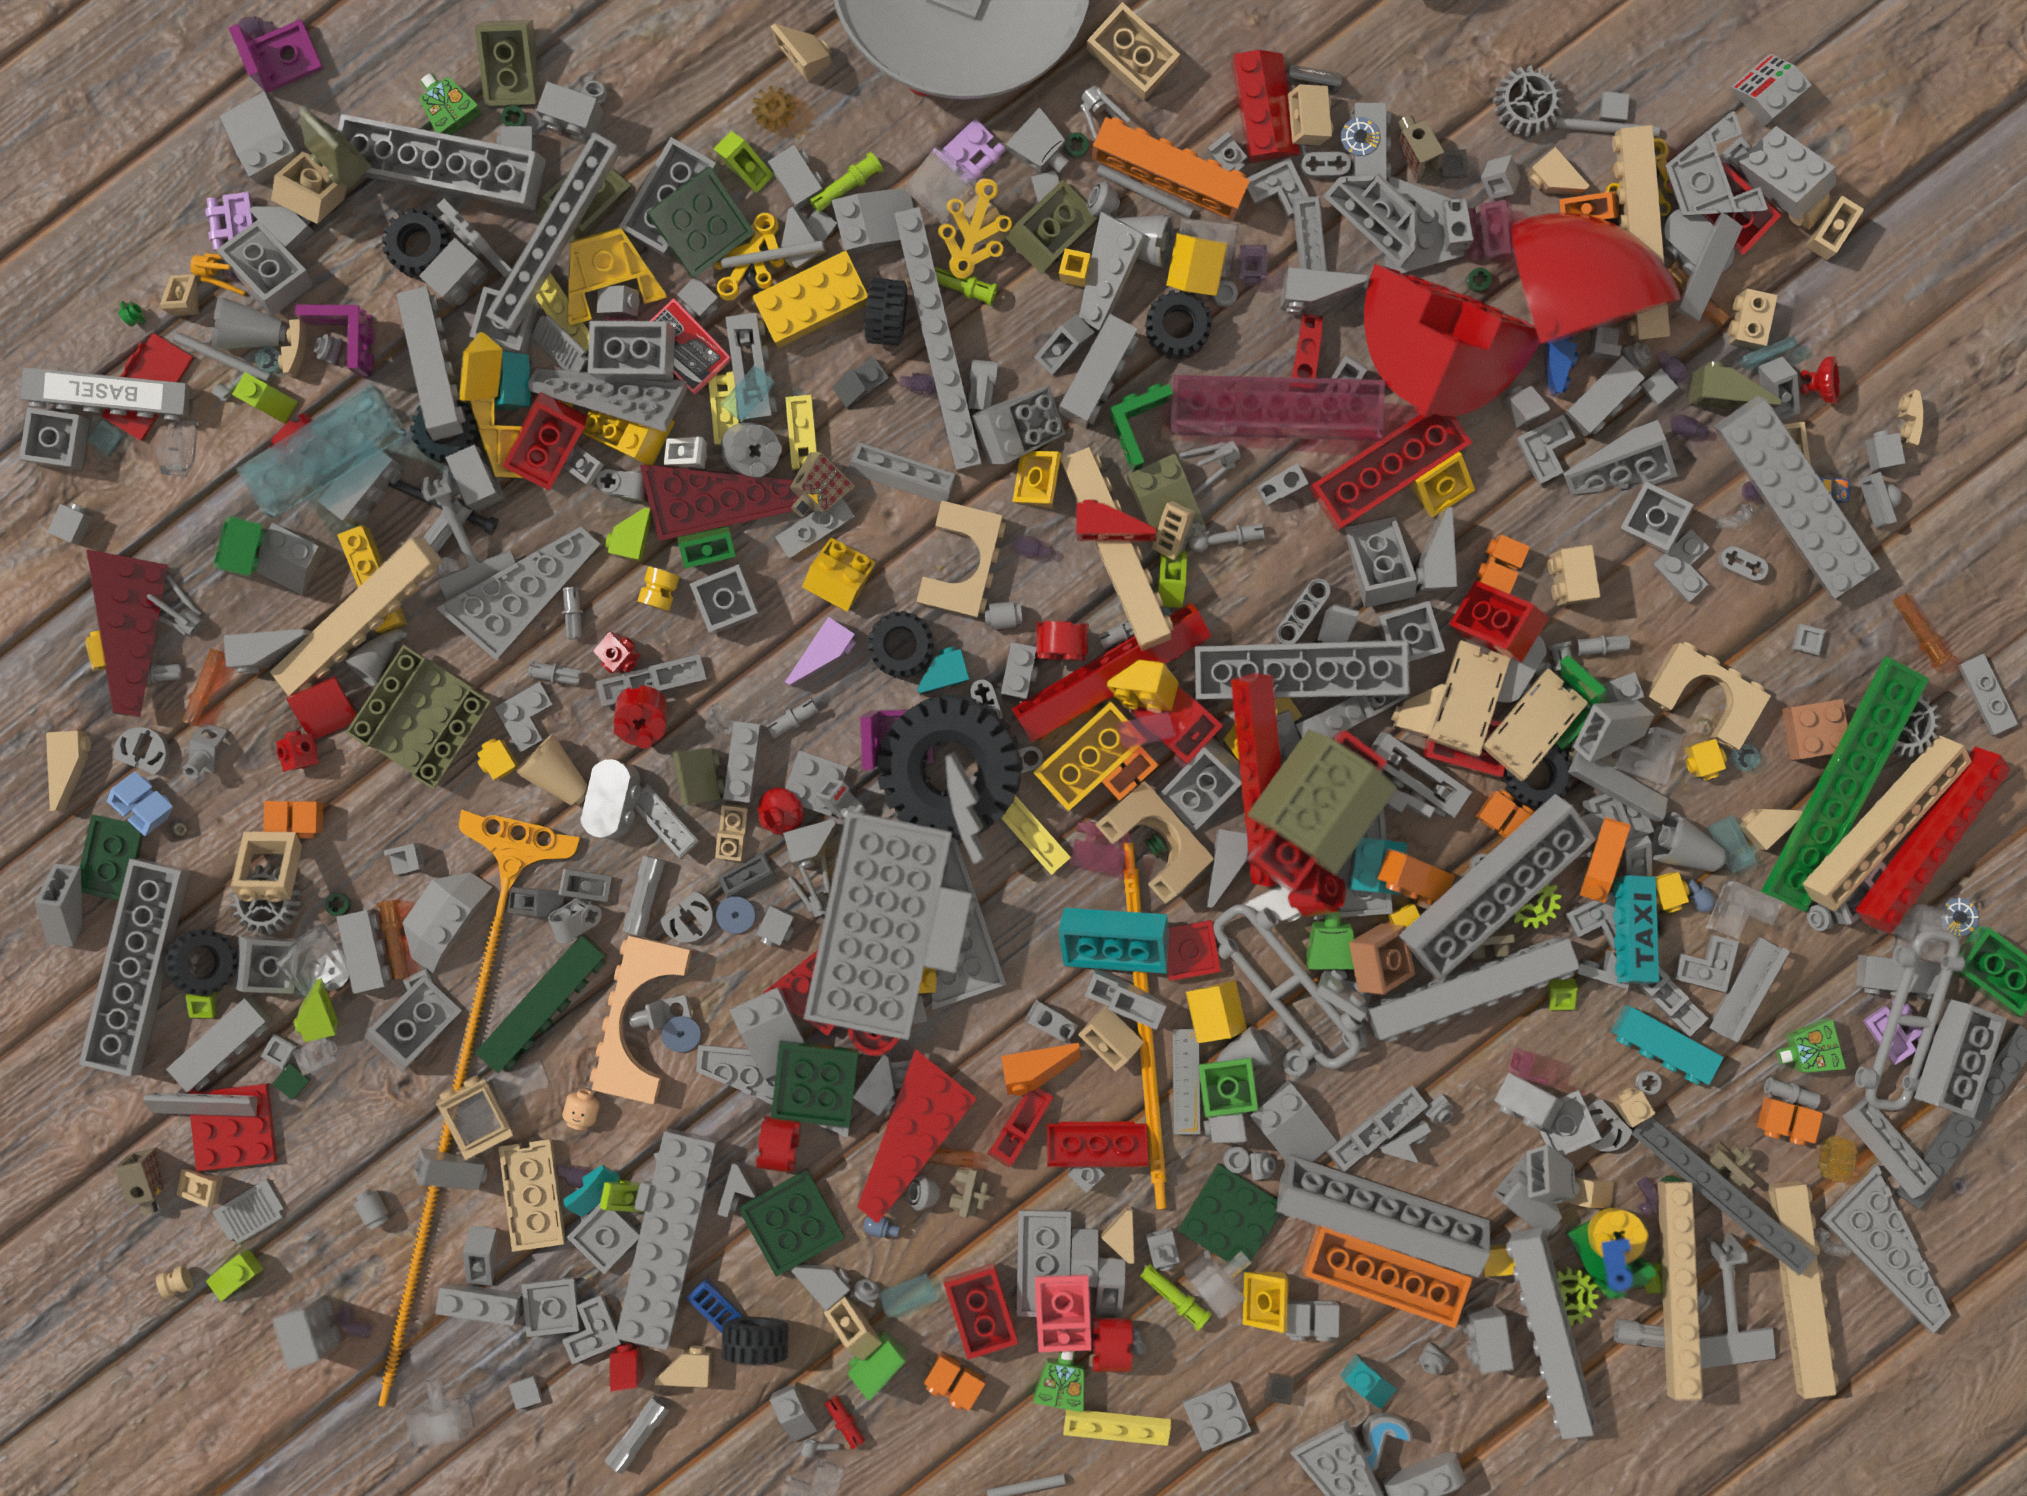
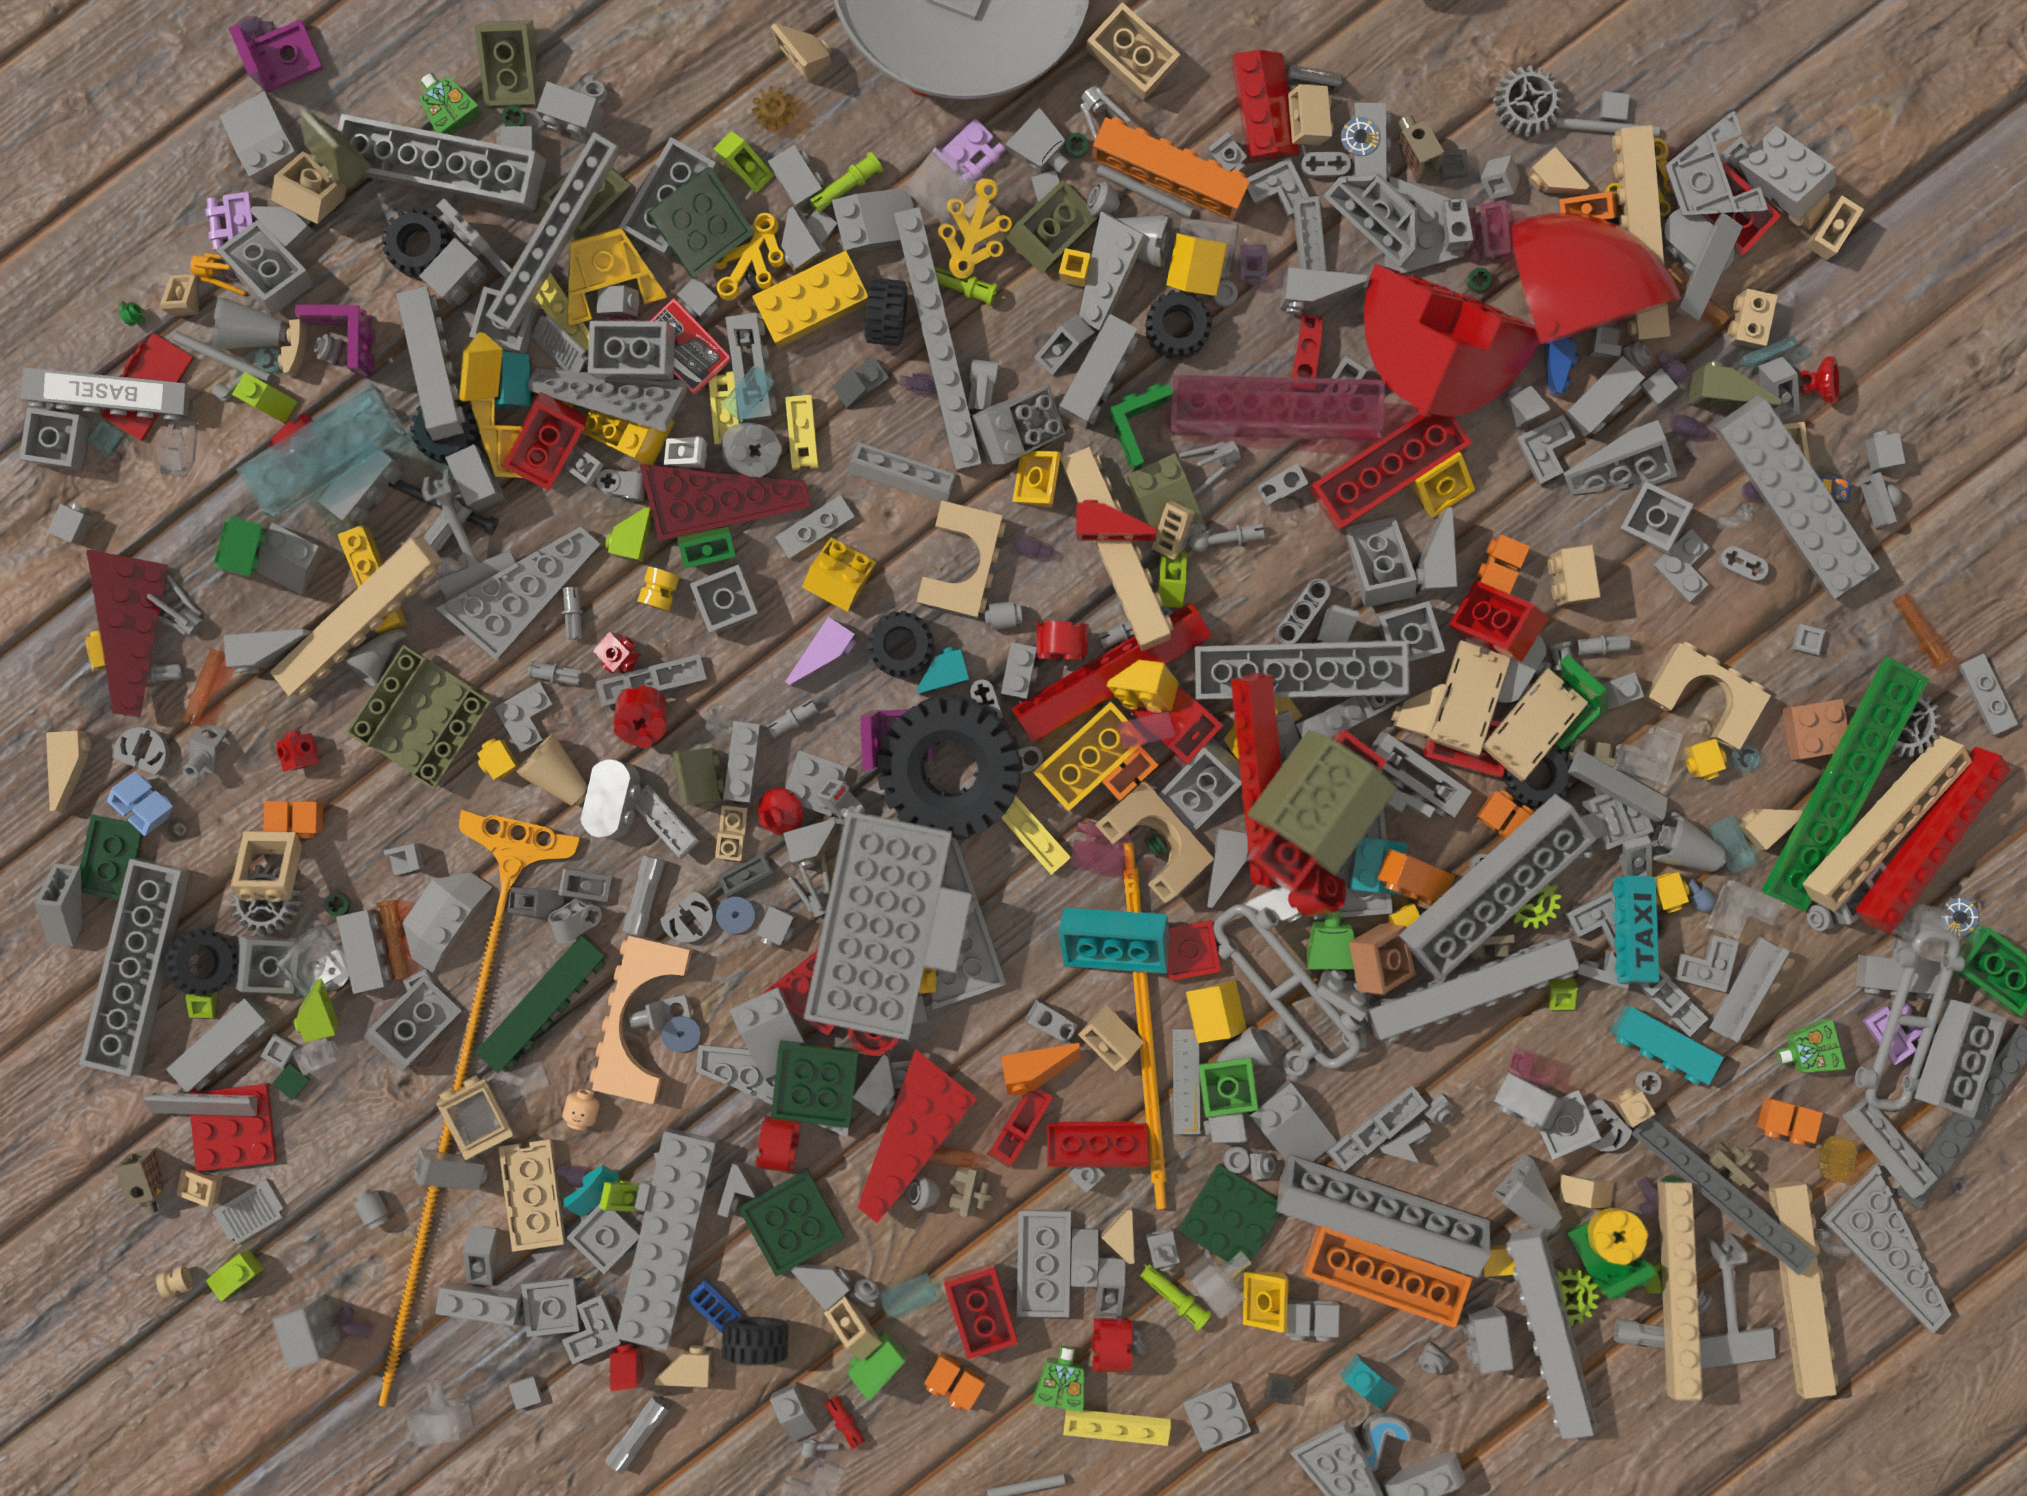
(323, 708): red slope -> none
(773, 254): light grey bar -> none
(818, 485): dark tan torso -> none
(881, 1229): sand blue cylinder -> none
(962, 797): light grey slope -> none
(1063, 1313): coral slope -> none
(1125, 999): light grey slope -> none
(1550, 1176): light grey torso -> none
(1604, 860): orange slope -> none
(1611, 728): light grey slope -> none
(1617, 1275): blue leg -> none
(1770, 88): light grey slope -> none
(1792, 1093): light grey pin -> none
(1912, 411): tan slope -> none

